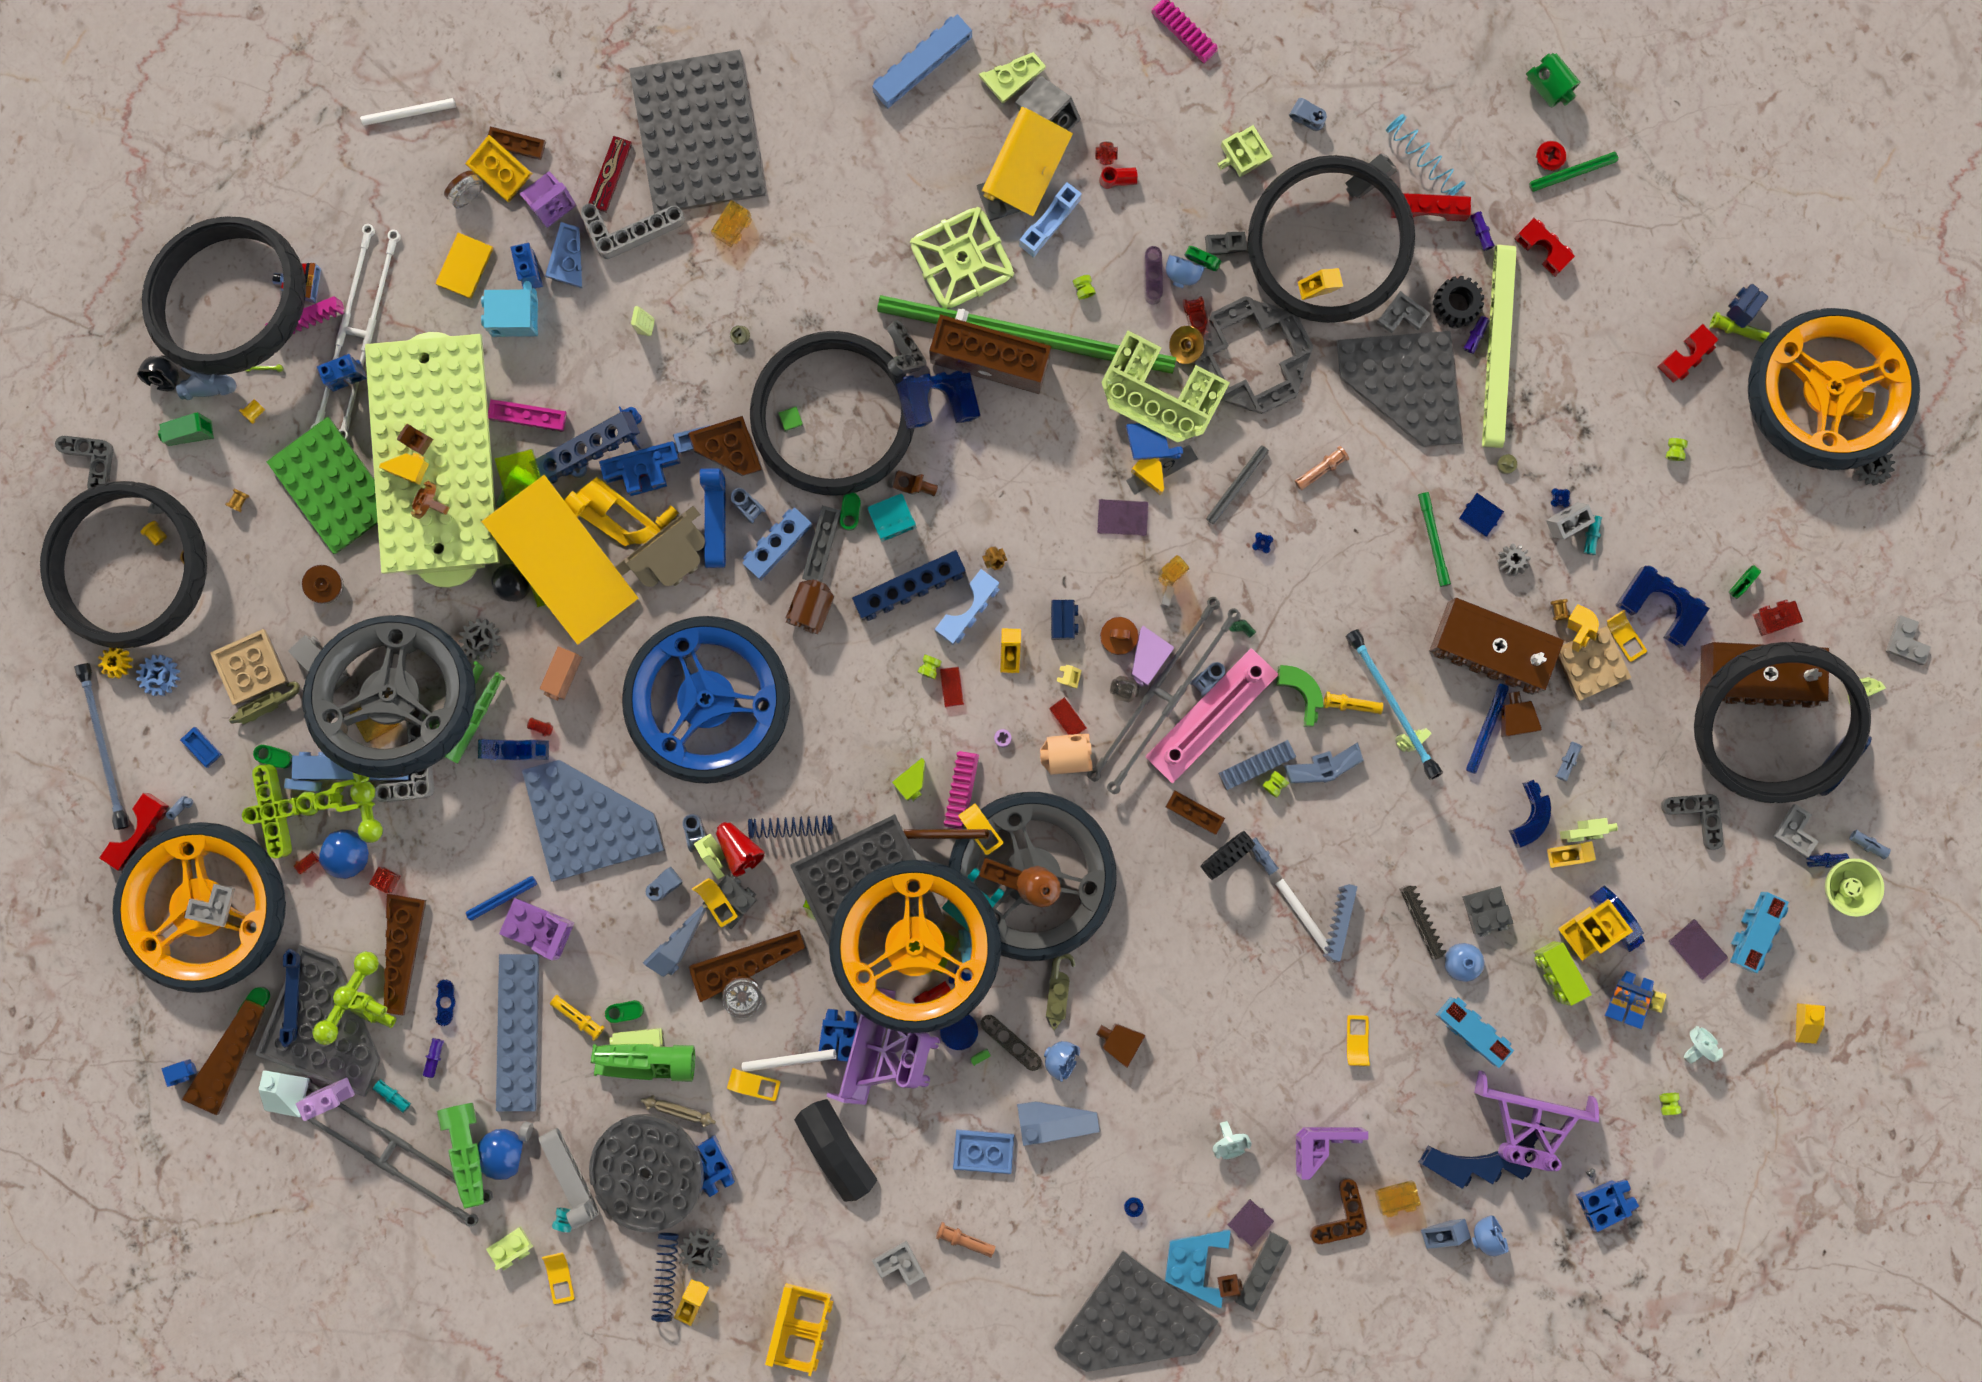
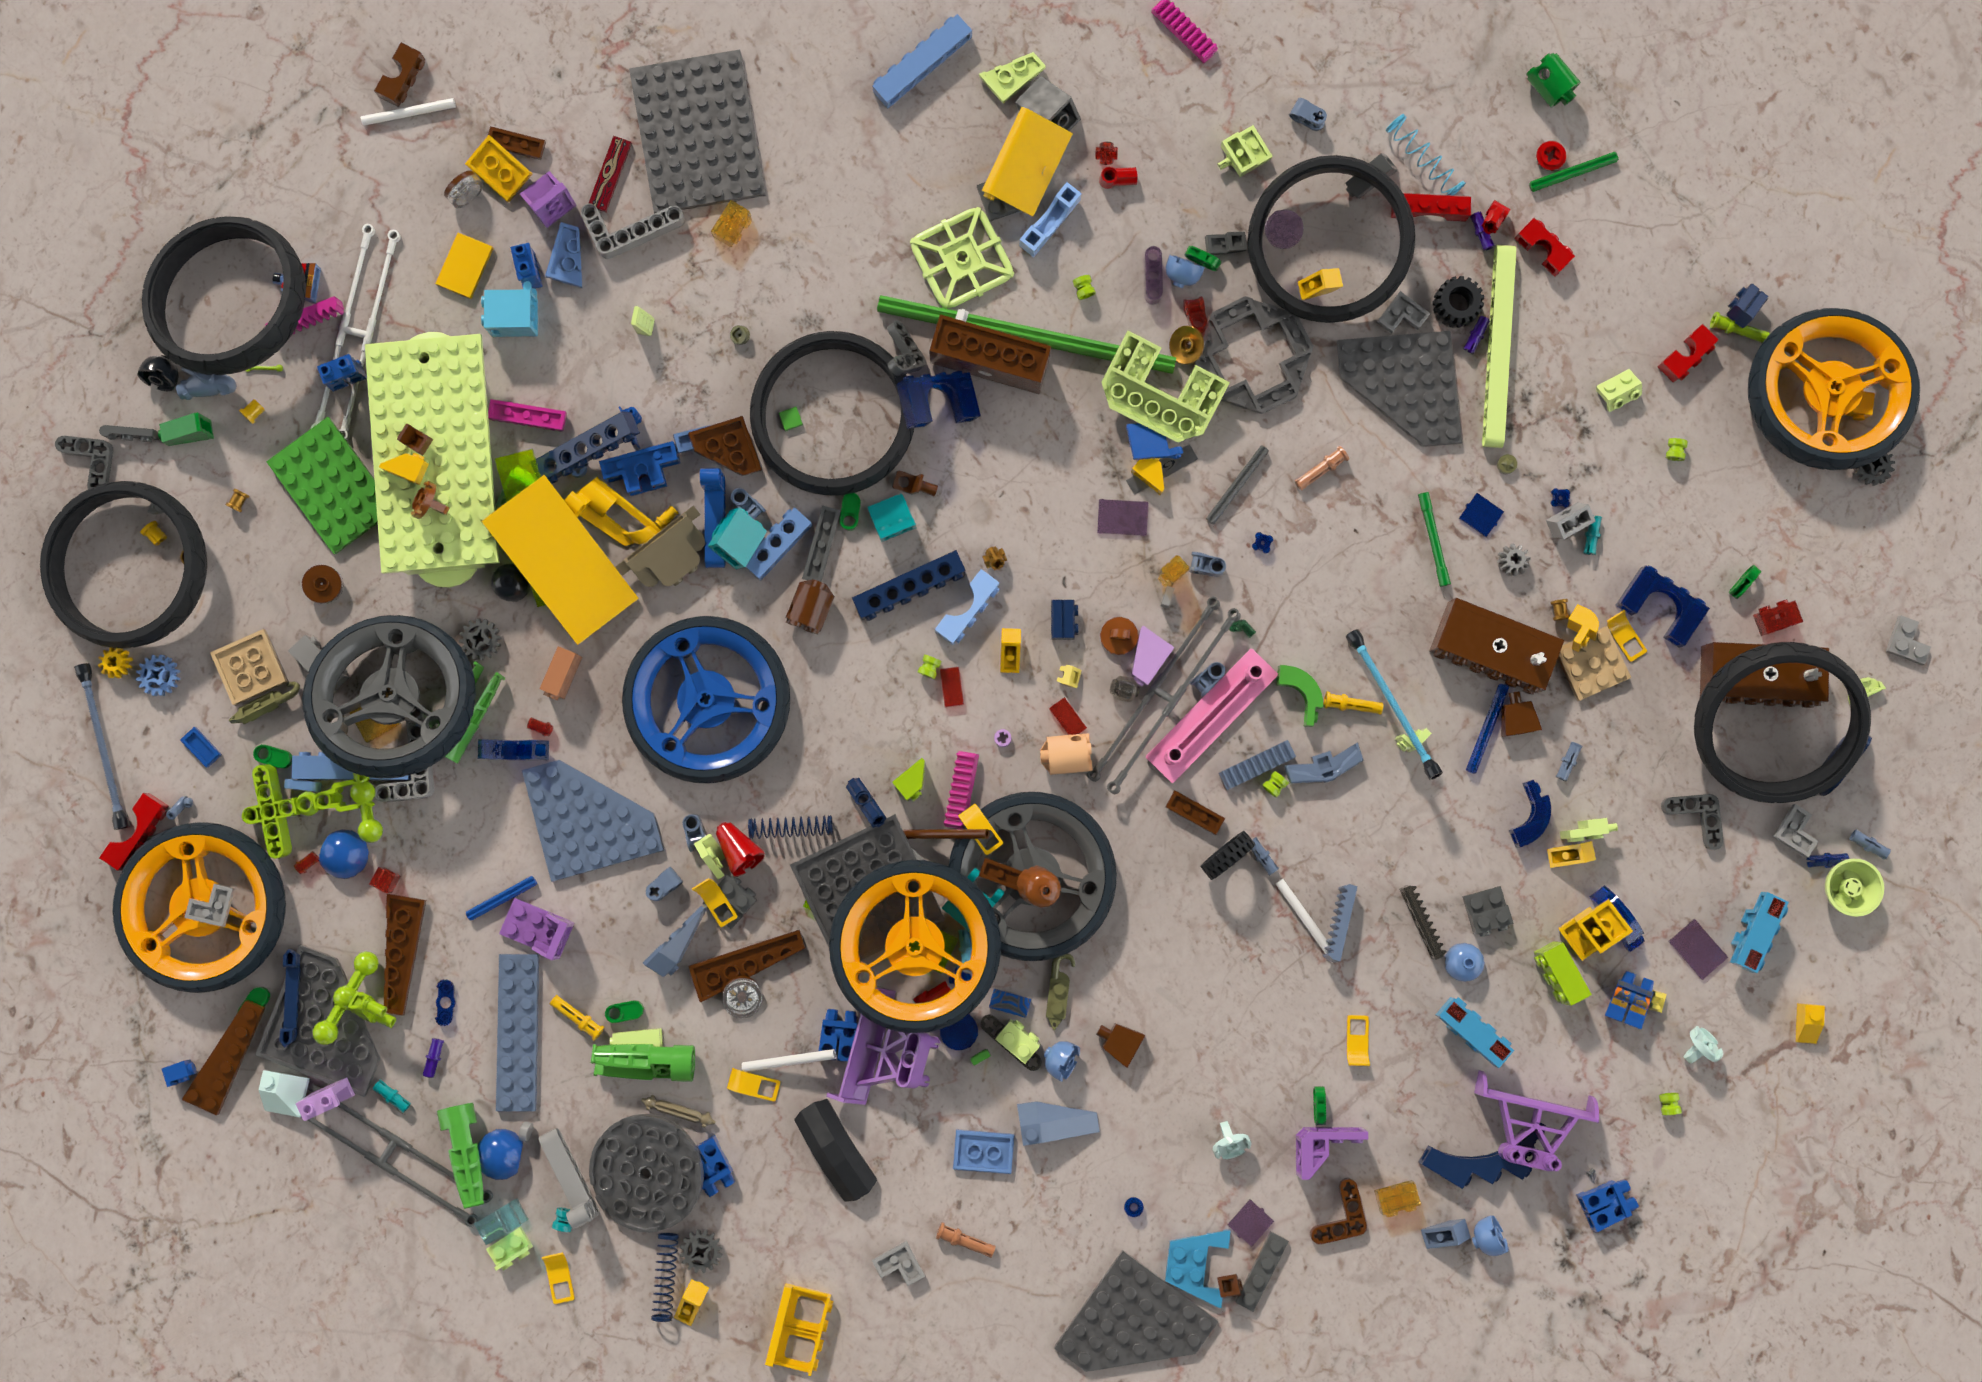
(128, 433): none -> dark grey plate
(395, 89): none -> reddish brown arch
(501, 1221): none -> clear light blue piece
(737, 538): none -> teal brick
(866, 802): none -> dark blue piece
(1009, 1003): none -> tile
(1018, 1041): none -> yellowish green bracket
(1205, 564): none -> sand blue piece
(1284, 229): none -> clear purple tile
(1319, 1104): none -> green piece
(1495, 217): none -> red piece
(1620, 390): none -> yellowish green bracket

